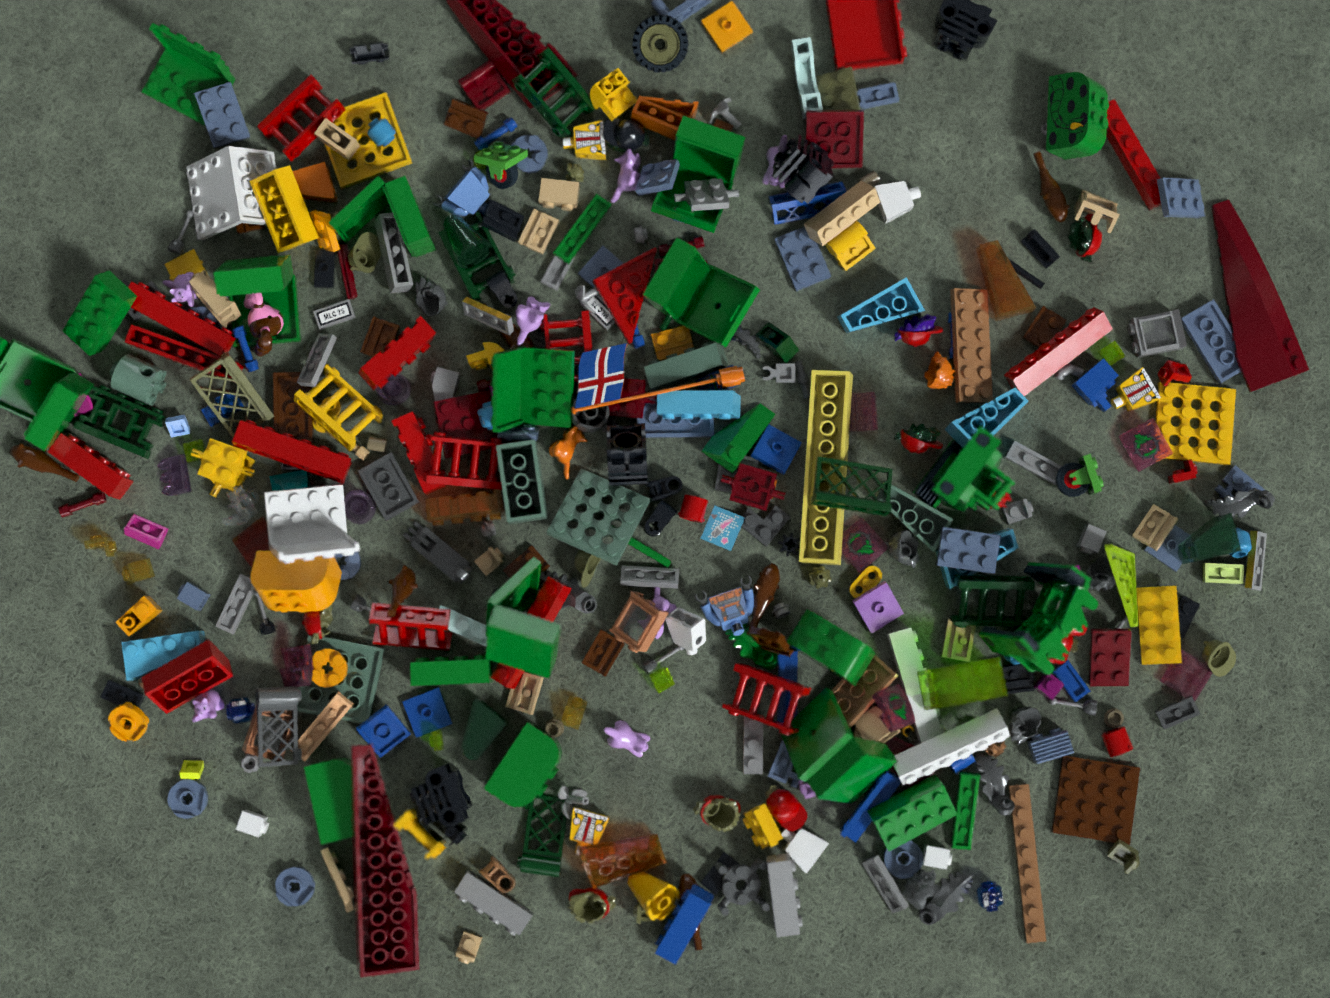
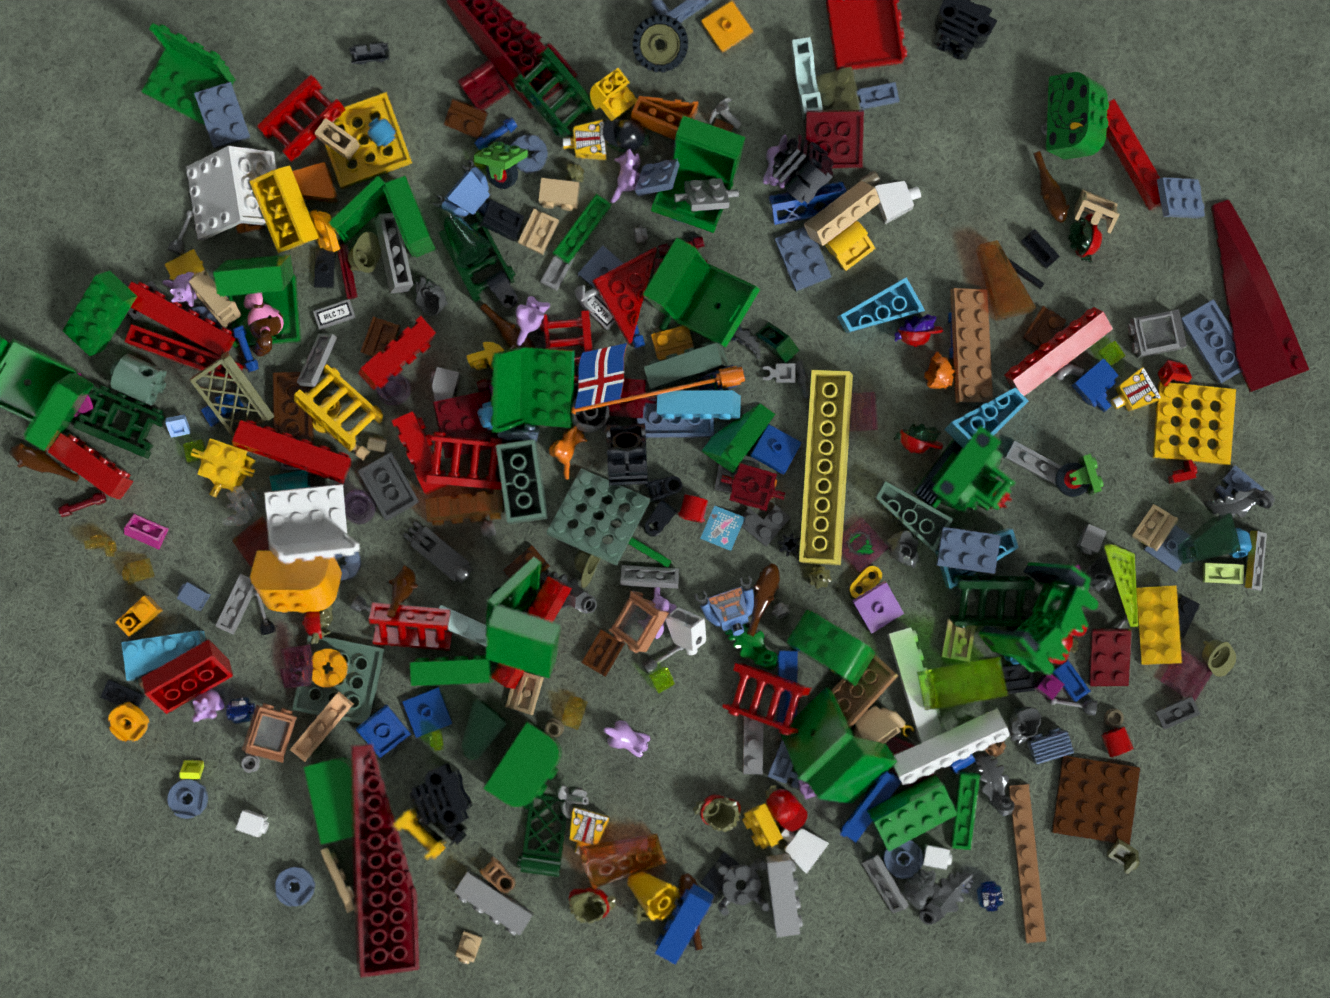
(176, 475): clear purple plate -> none
(279, 700): dark grey piece -> none
(488, 315): light grey plate -> none
(490, 560): tan bracket -> none
(771, 641): reddish brown plate -> none
(854, 502): dark green fence -> none
(895, 707): clear pink slope -> none
(1017, 511): light grey bracket -> none
(1145, 444): clear pink slope -> none

